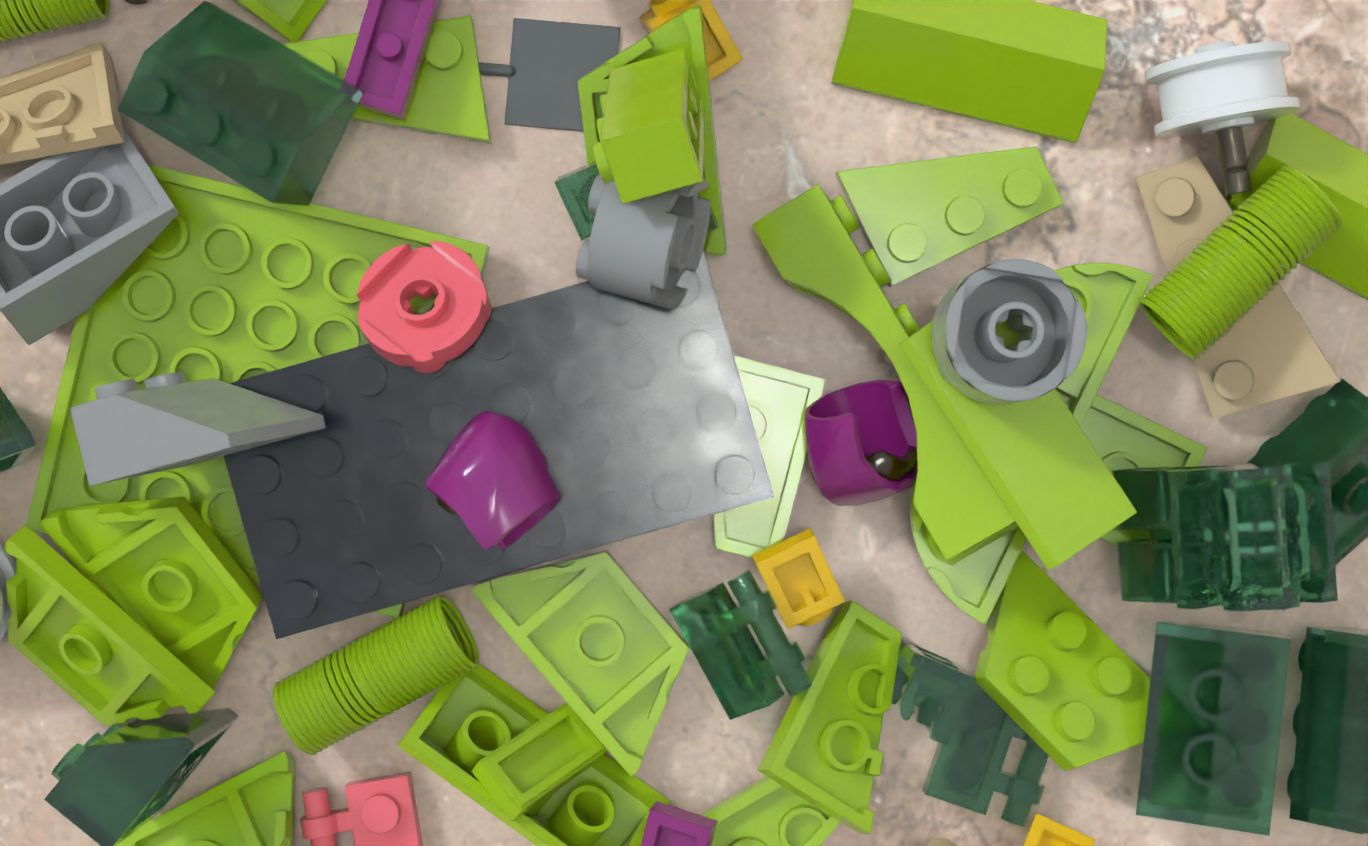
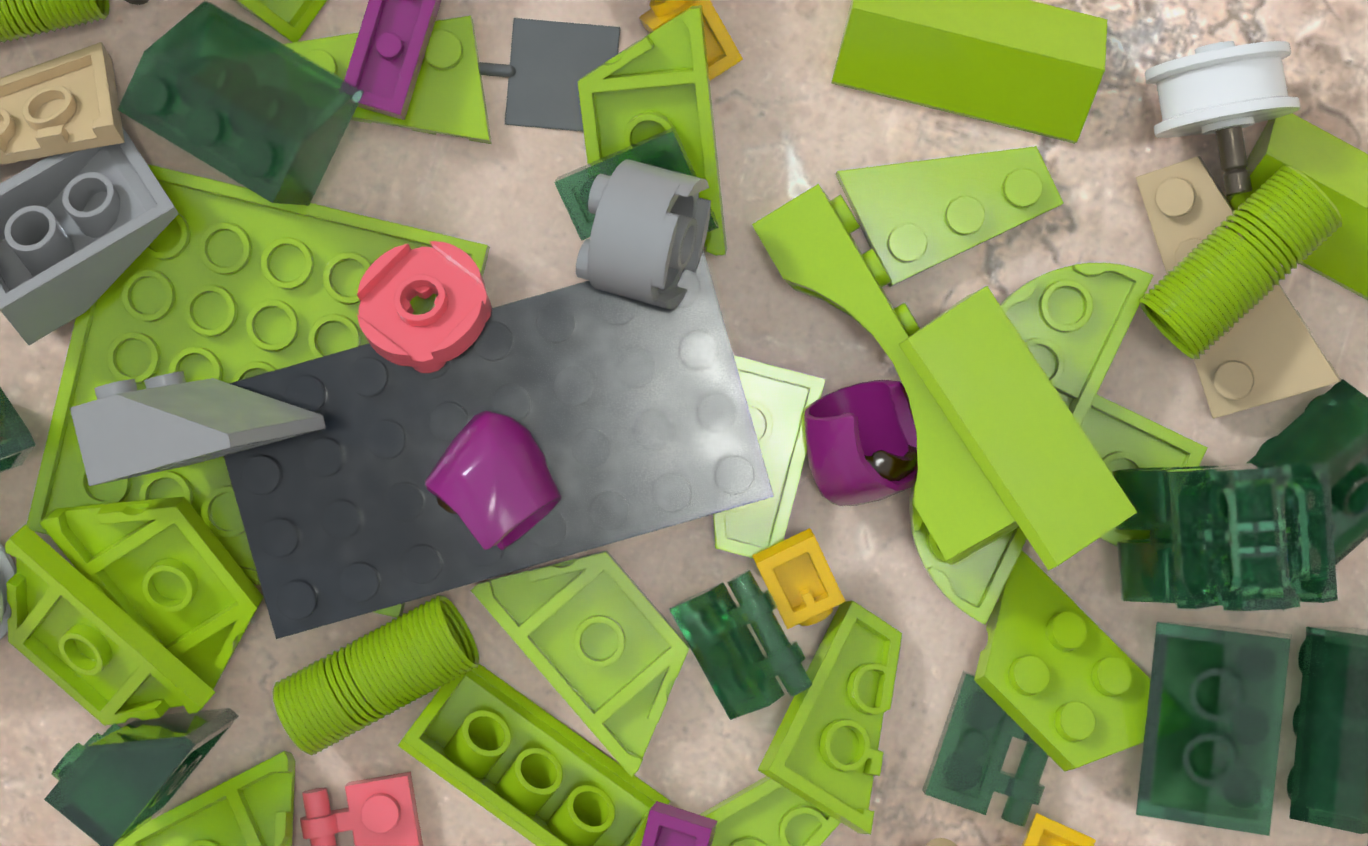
(538, 761): lime tile -> none
(651, 127): lime brick -> none
(933, 685): clear green hinge -> none
(1037, 307): light grey brick -> none

